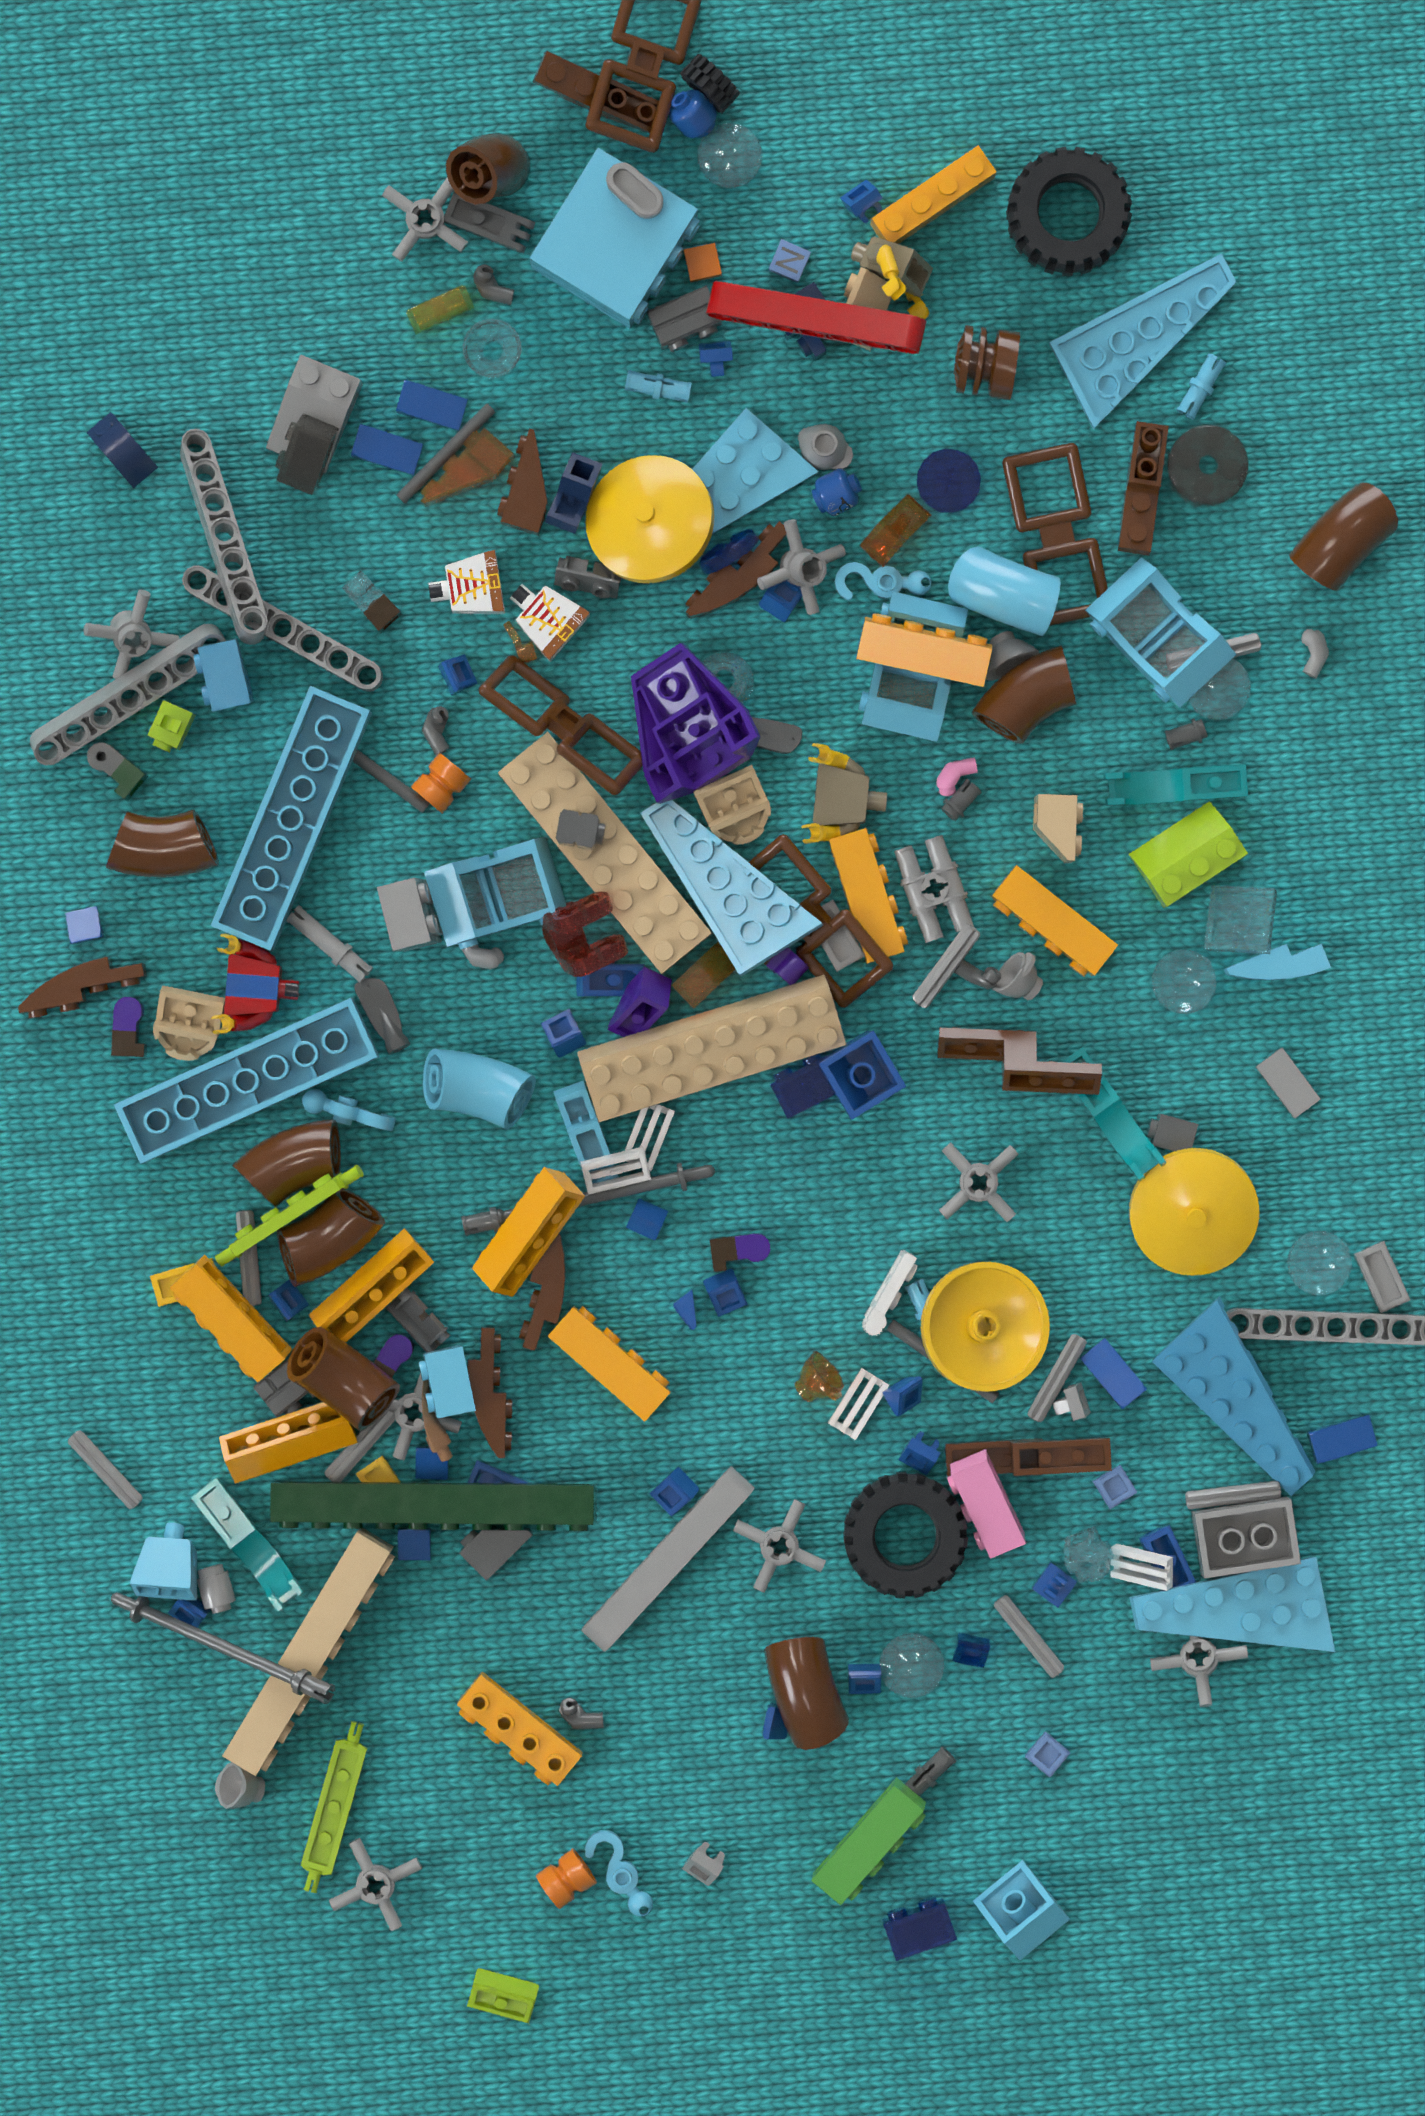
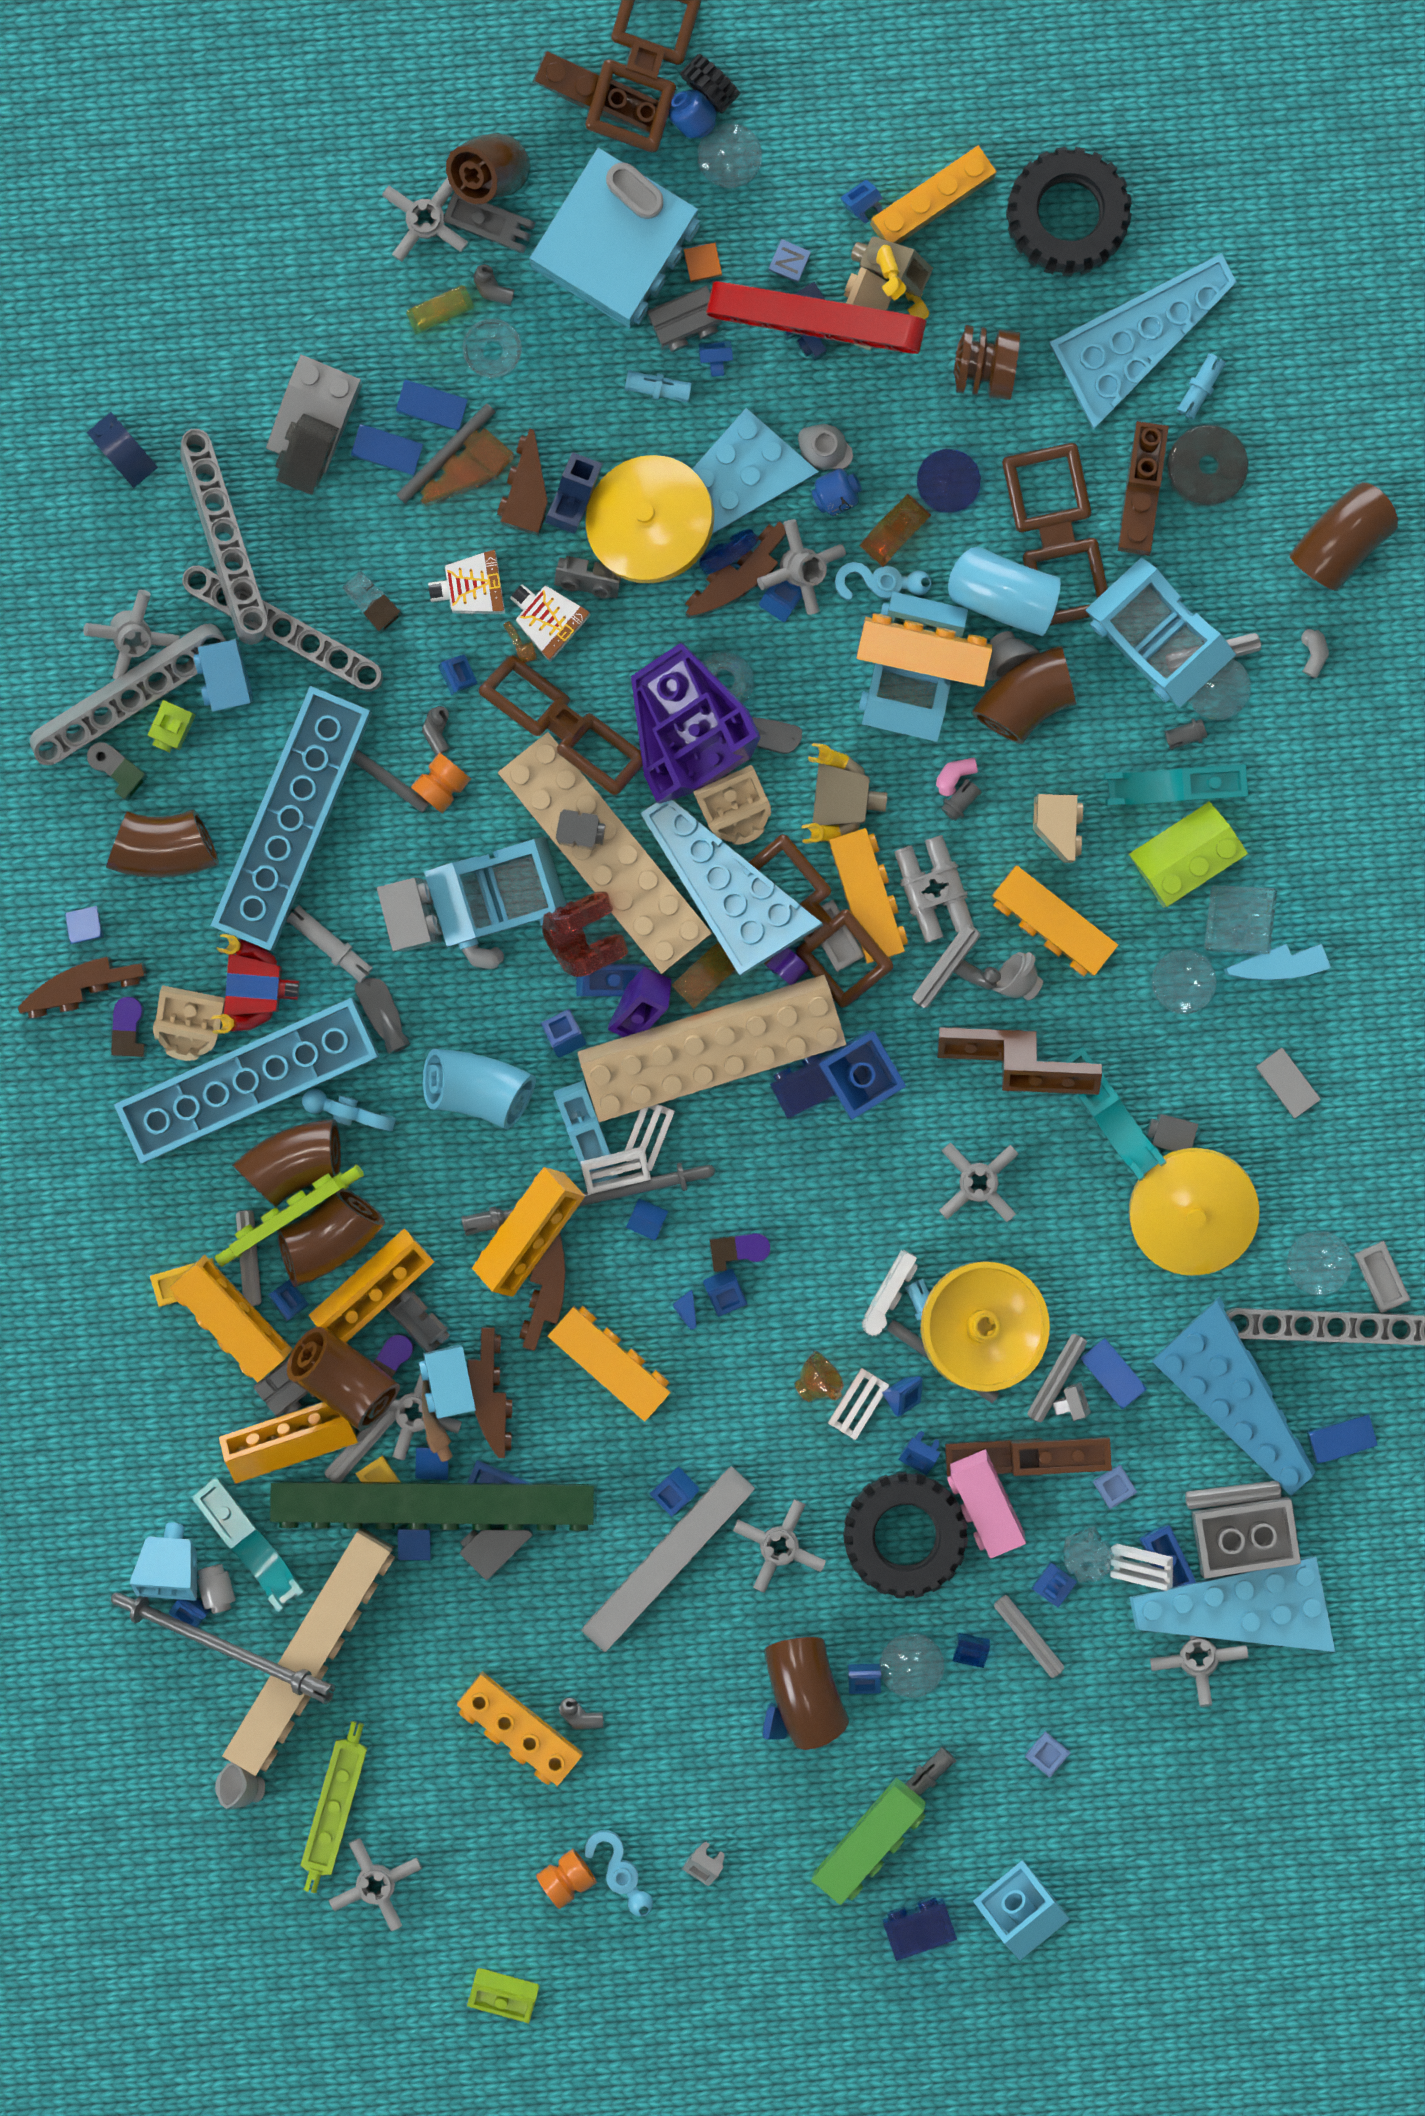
(105, 1469): light grey axle -> none

